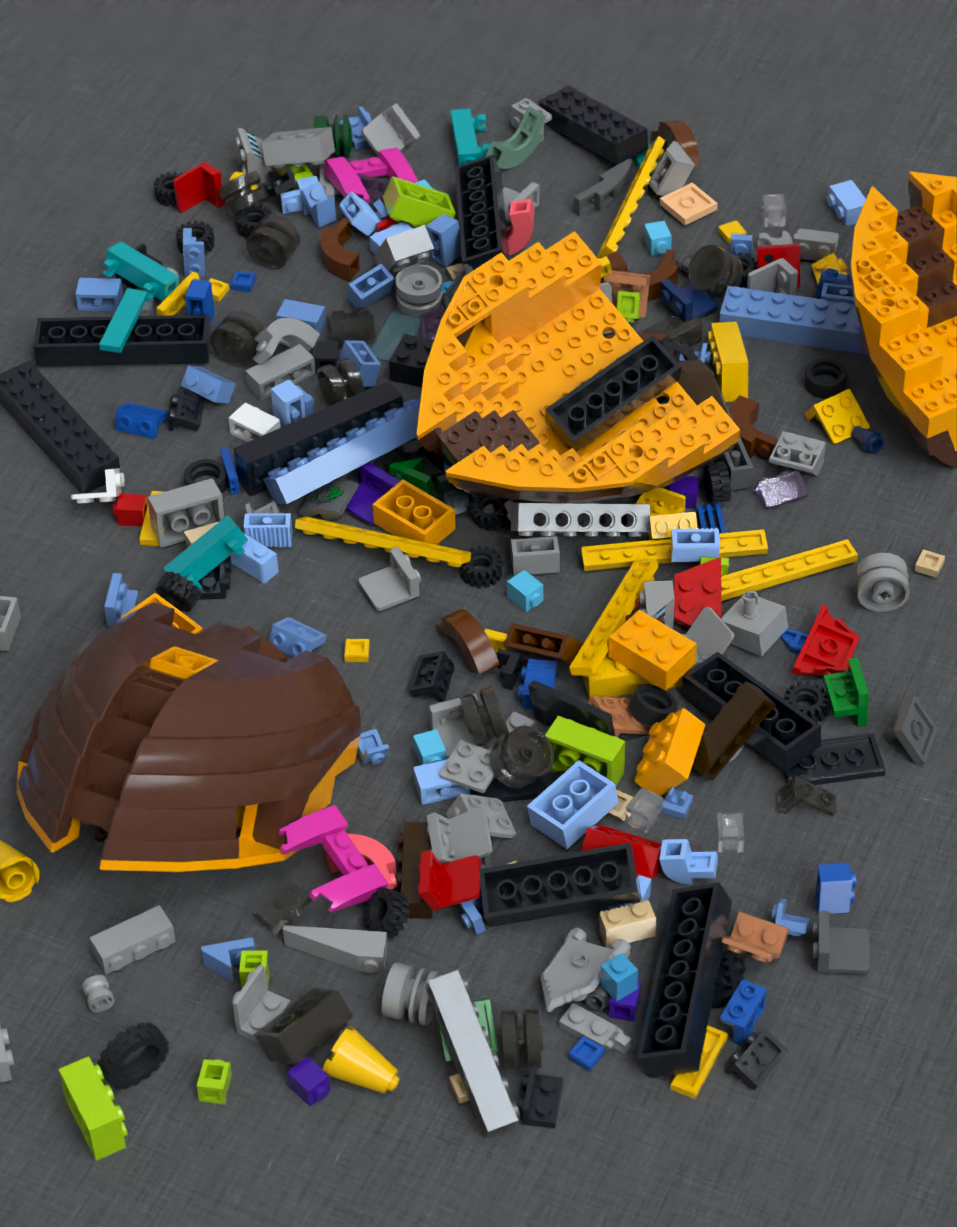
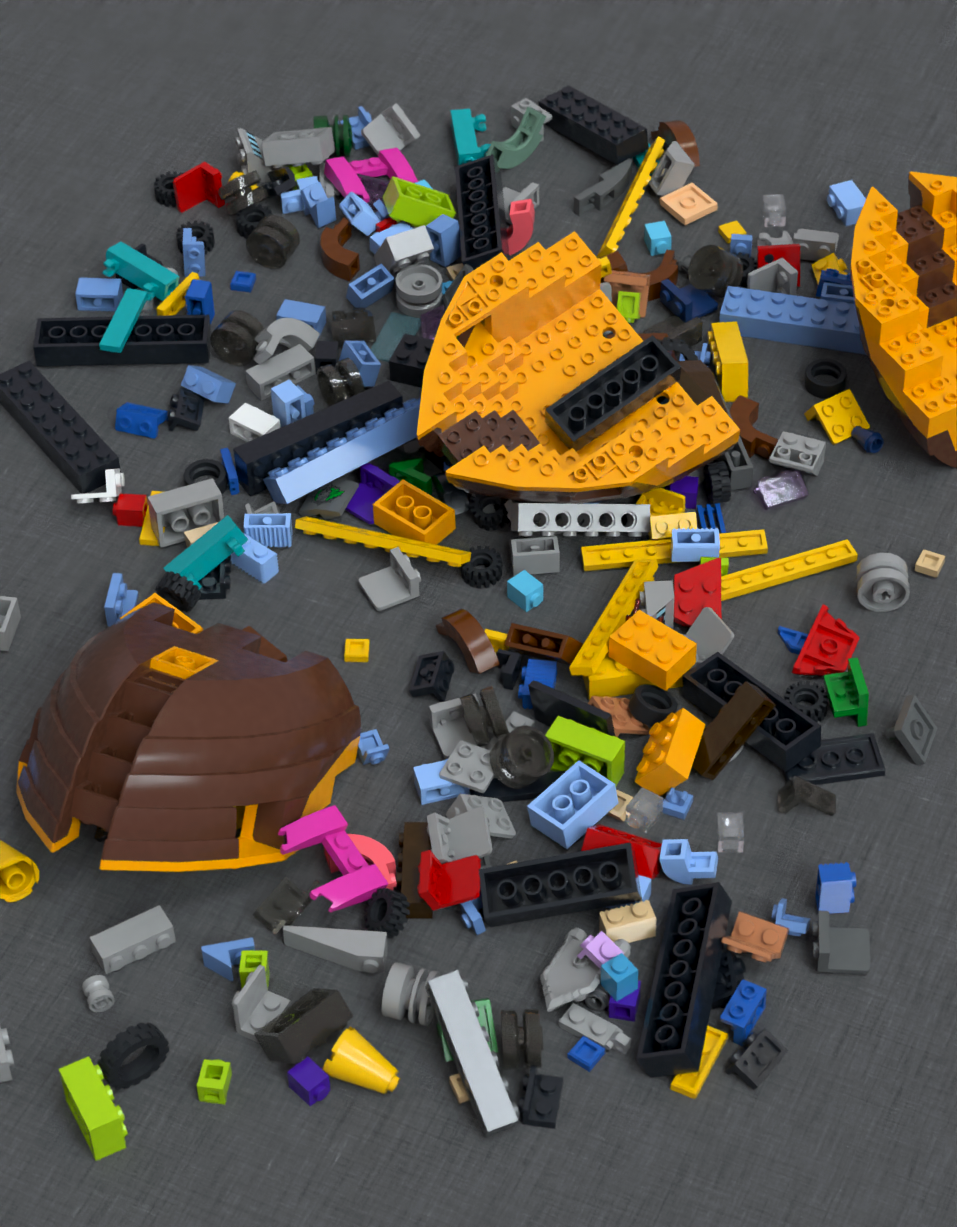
(219, 289): yellow tile -> none
(295, 637): medium blue bracket -> none
(429, 747): medium azure brick -> none
(599, 949): none -> lavender bracket
(756, 622): light grey brick -> none

